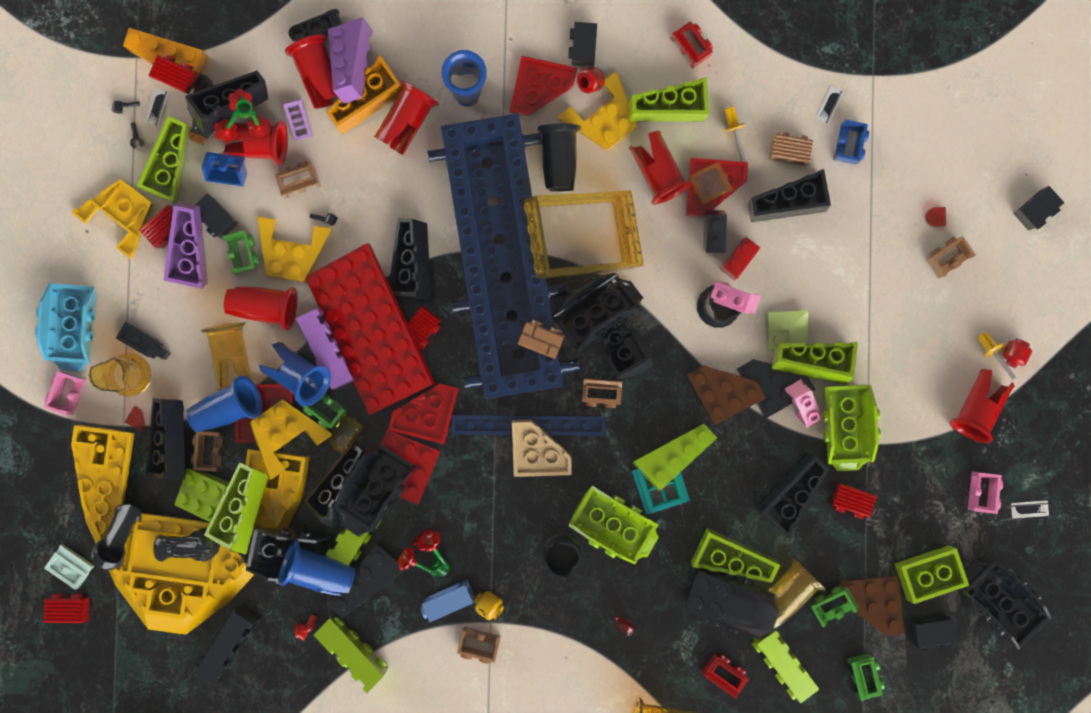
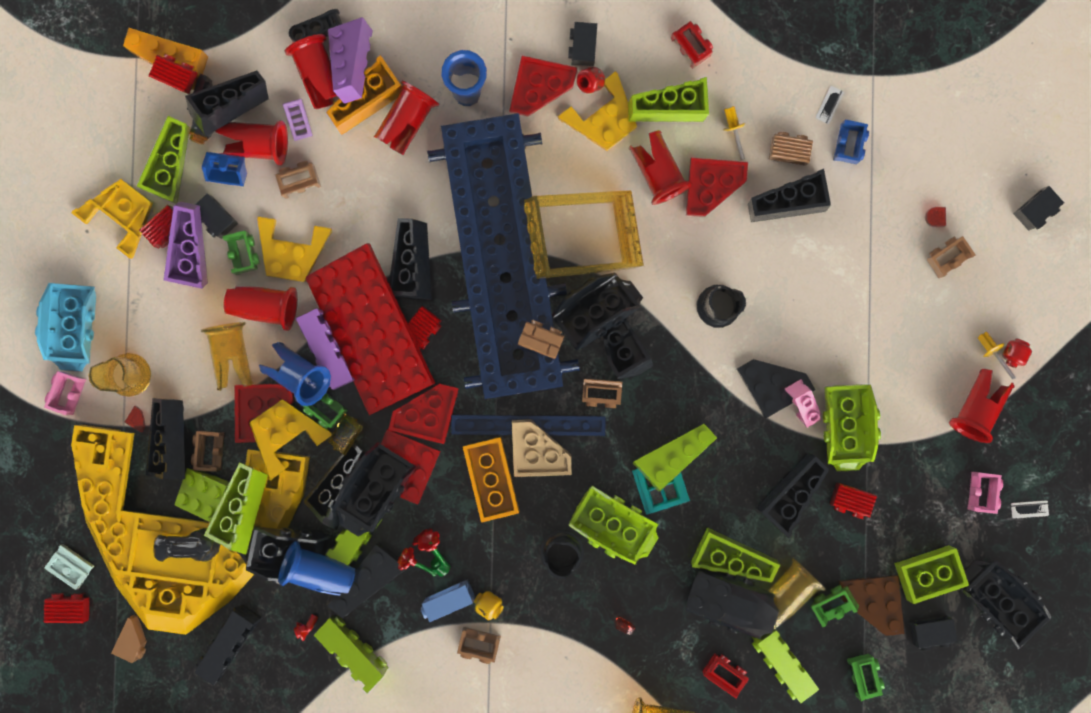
(110, 550): black hair -> none
(117, 106): black hand -> none
(131, 641): none -> medium nougat slope
(135, 136): black hand -> none
(141, 342): black hinge -> none
(156, 107): sticker -> none
(226, 406): blue piece -> none
(242, 105): red plant -> none
(329, 219): black hand -> none
(491, 479): none -> light orange brick
(559, 155): black piece -> none
(710, 183): piece -> none
(715, 231): black brick -> none
(724, 392): reddish brown plate -> none
(735, 298): bright pink window -> none
(740, 258): red brick -> none
(787, 328): yellowish green plate -> none
(817, 360): lime wedge -> none

